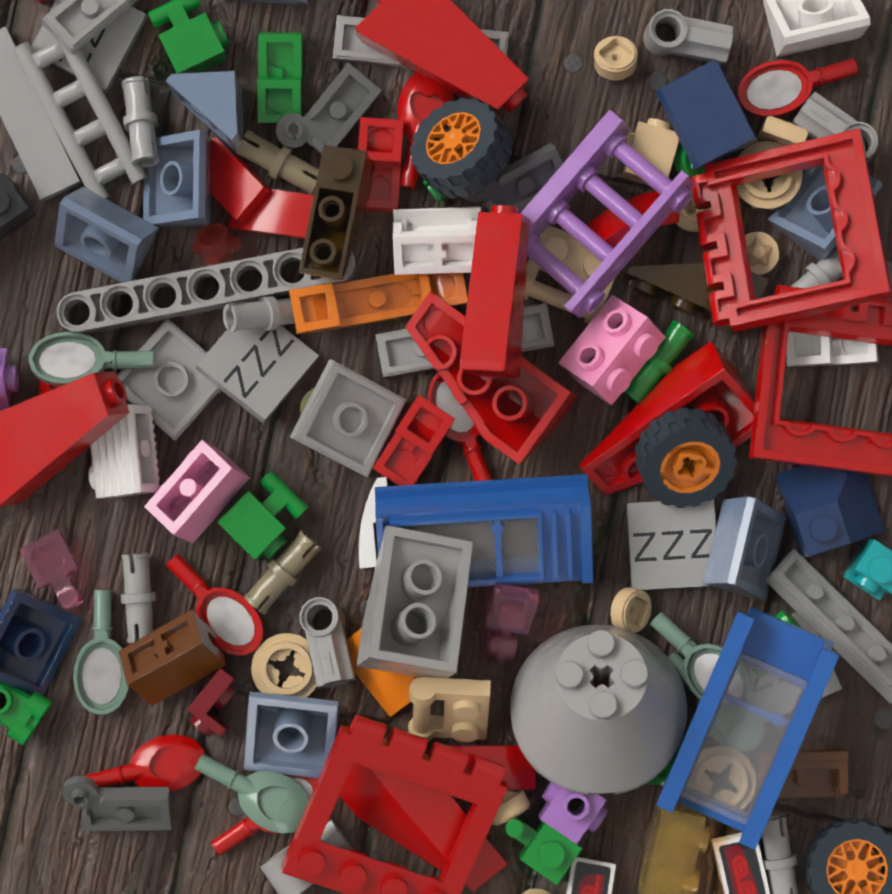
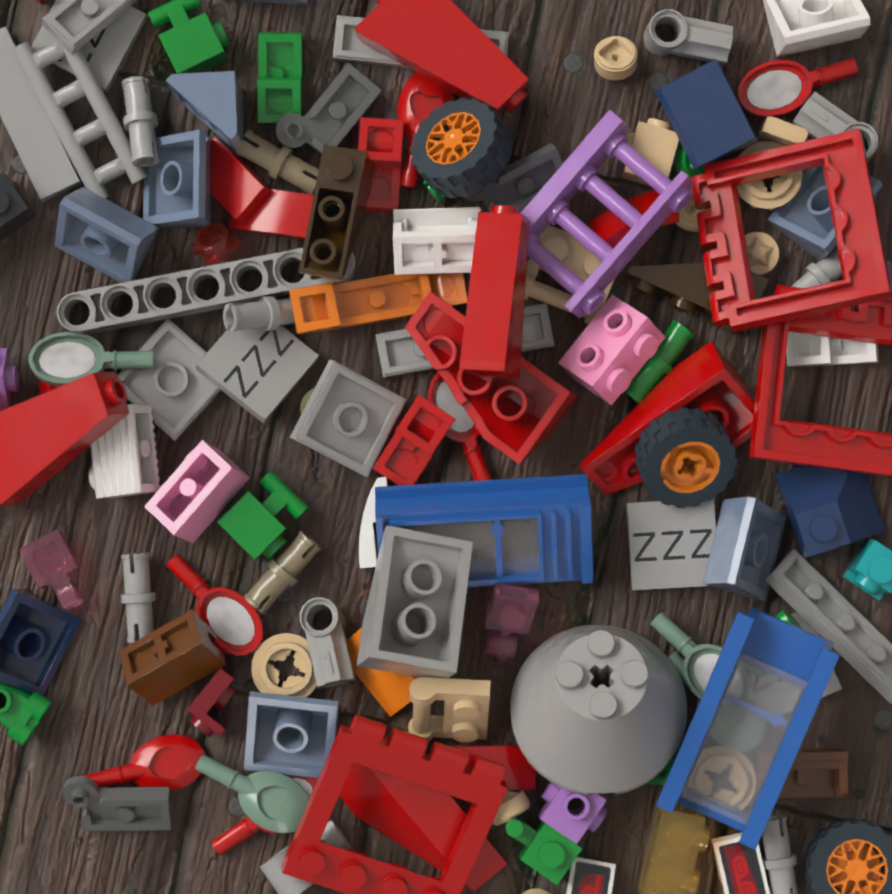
(98, 667): piece -> none
(631, 609): tan tile -> none

